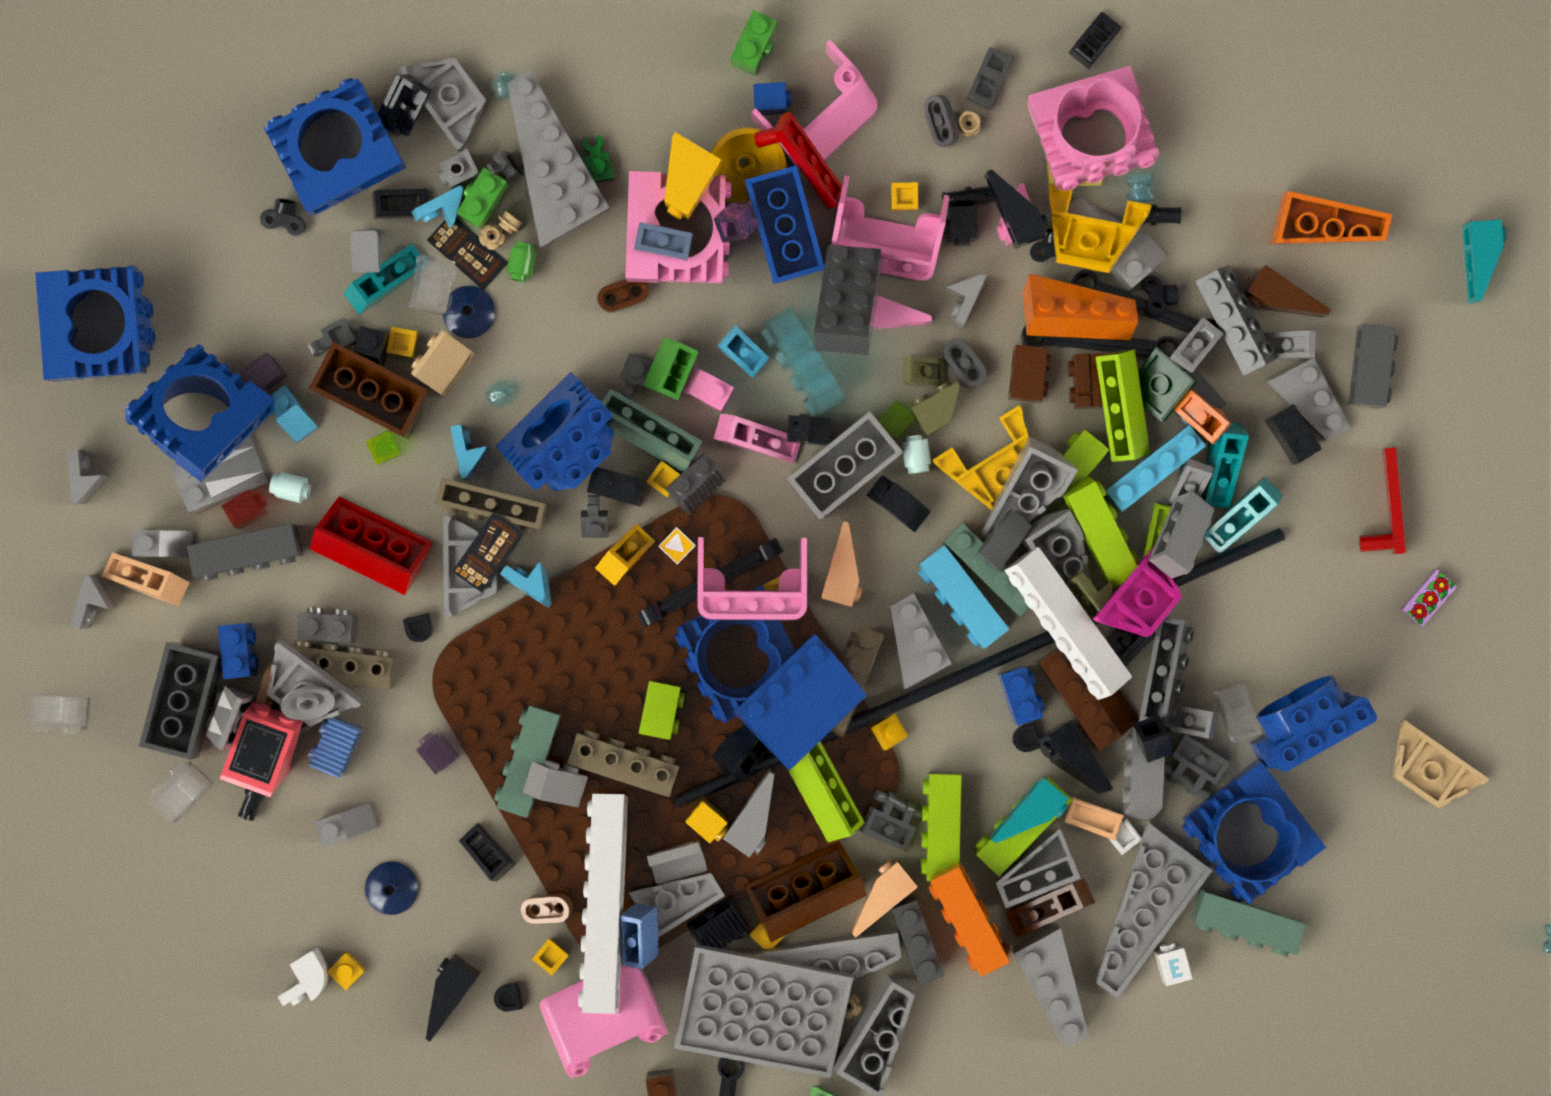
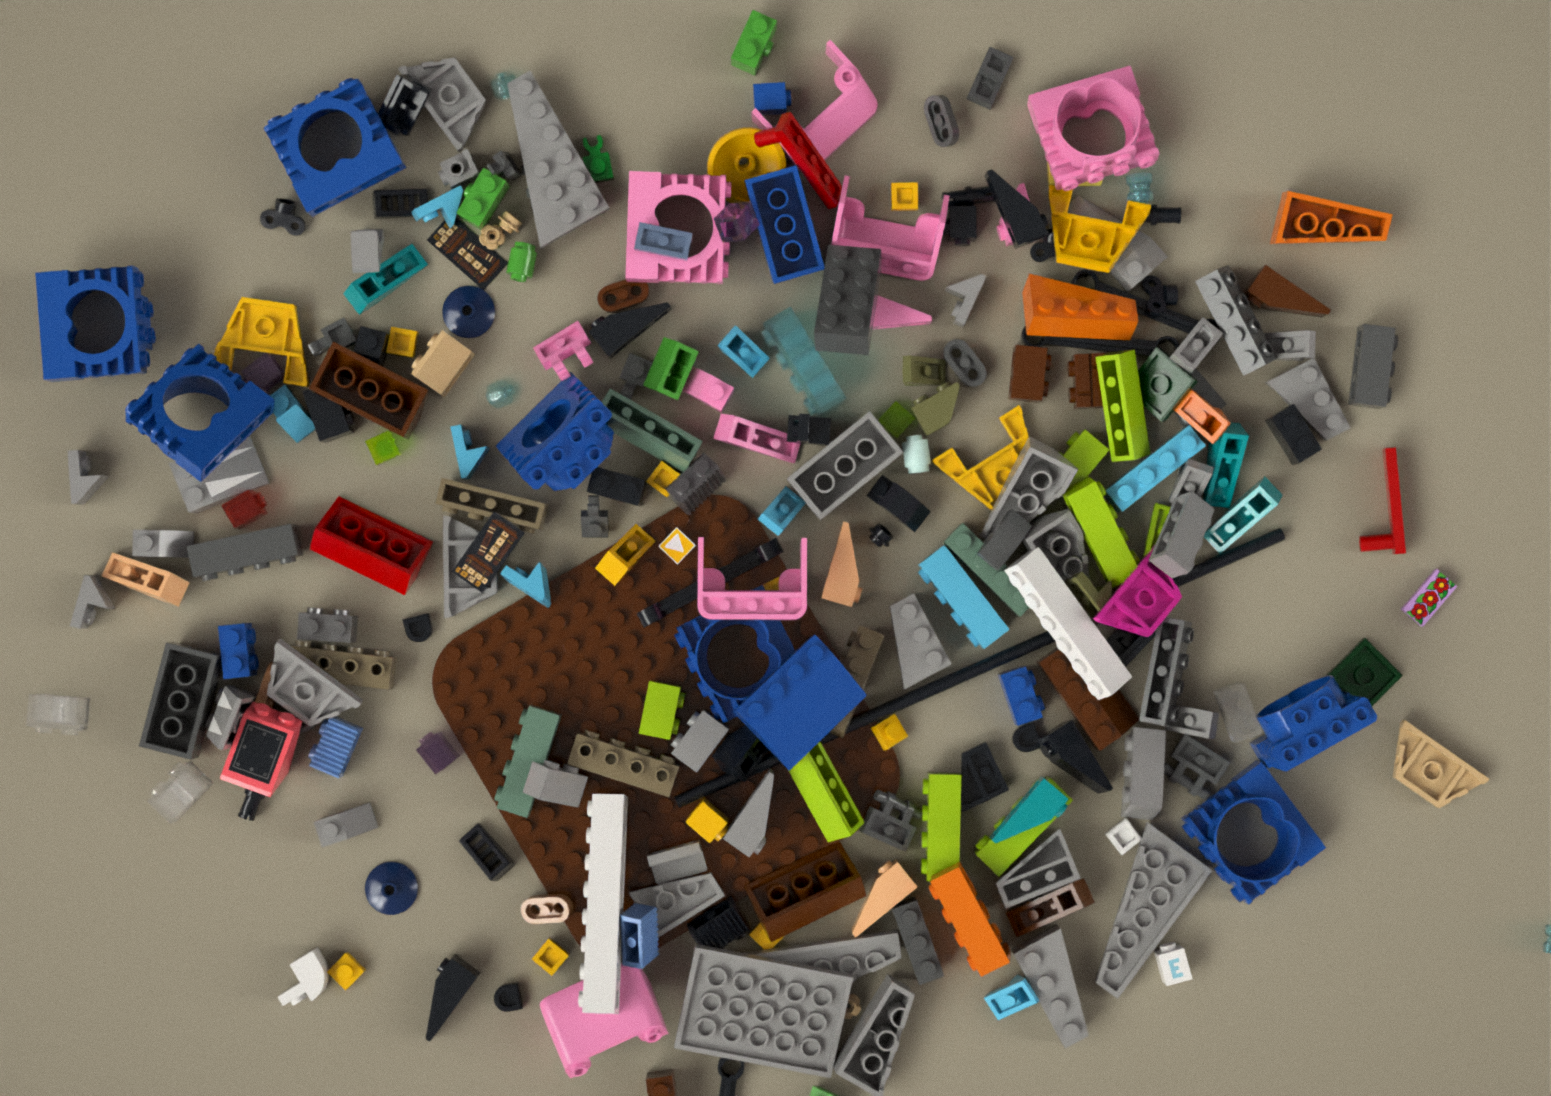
(266, 328): none -> yellow wing
(290, 487): light aqua brick -> none
(307, 703): light grey dish -> none
(328, 417): none -> black slope
(432, 284): clear brick -> none
(563, 345): none -> bright pink plate
(622, 328): none -> black slope
(689, 176): yellow slope -> none
(699, 740): none -> light grey brick
(781, 511): none -> medium azure slope
(880, 535): none -> black plate
(968, 116): tan plate -> none
(979, 777): none -> black wing
(1011, 997): none -> medium azure slope
(1081, 55): black slope -> none
(1094, 819): light nougat tile -> none
(1153, 738): black brick -> none
(1249, 922): sand green brick -> none
(1365, 672): none -> dark green tile
(1482, 249): teal slope -> none

